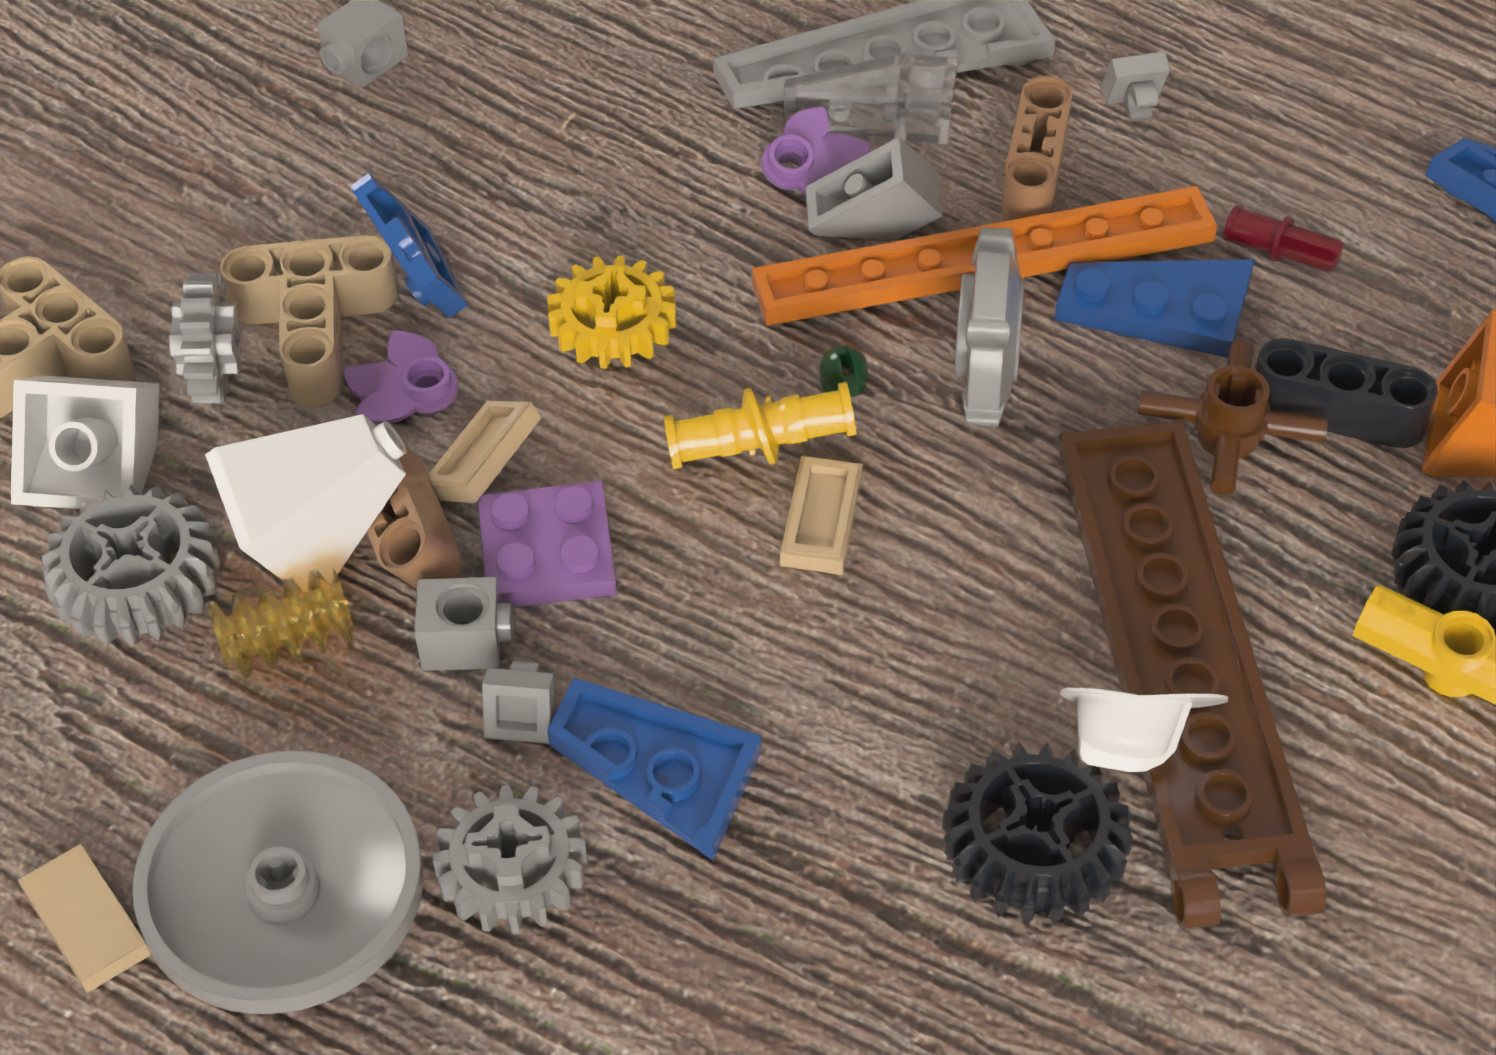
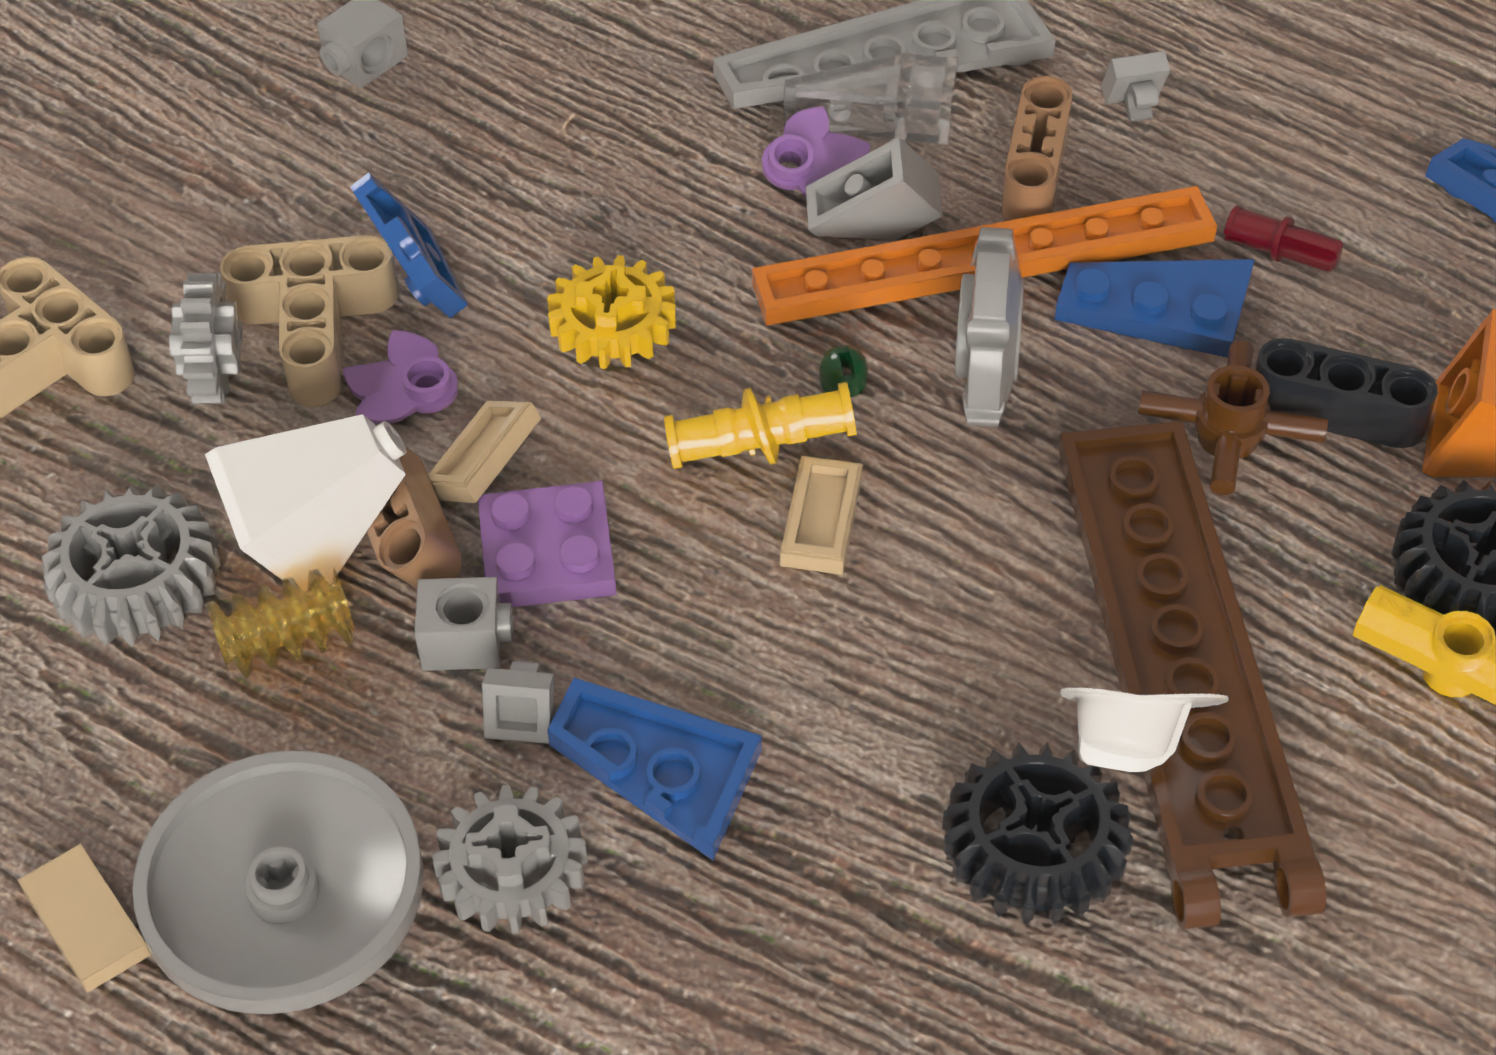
(81, 439): white slope -> none

